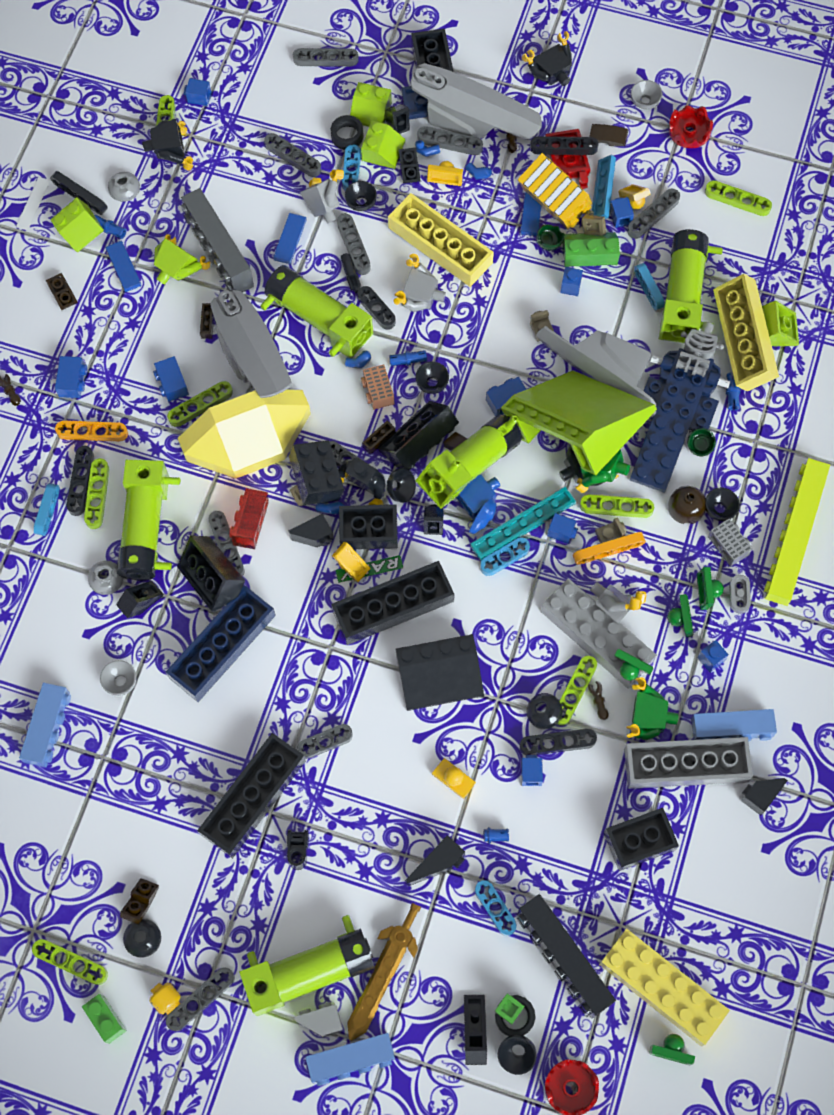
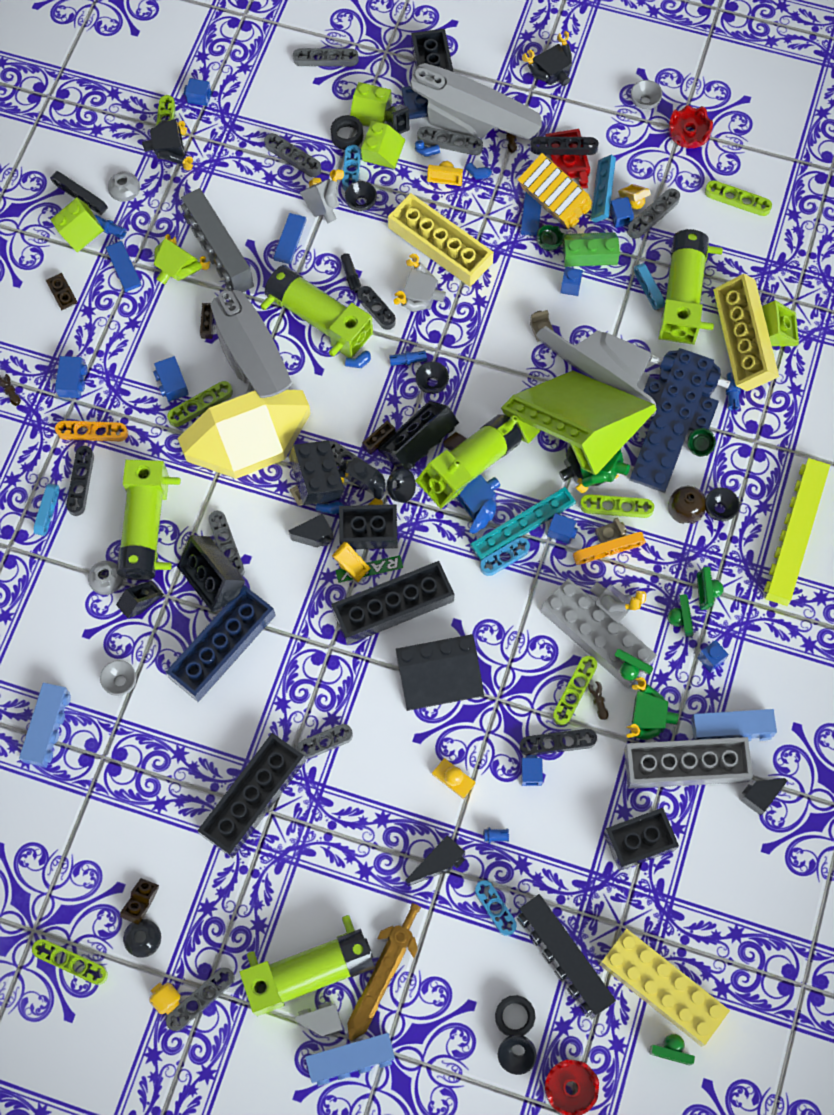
(33, 203): white sticker -> none
(96, 493): lime beam -> none
(104, 1018): bright green brick -> none
(249, 518): clear red brick -> none
(297, 845): black piece -> none
(352, 244): dark grey beam -> none
(378, 387): nougat brick -> none
(409, 165): black slope -> none
(433, 520): black slope -> none
(475, 1030): black slope -> none
(498, 396): blue brick -> none
(509, 1008): bright green plate -> none
(550, 716): black piece -> none
(593, 224): dark tan bracket -> none
(609, 134): dark brown slope -> none
(699, 347): light grey torso -> none
(730, 542): light grey brick -> none
(740, 595): light grey plate -> none

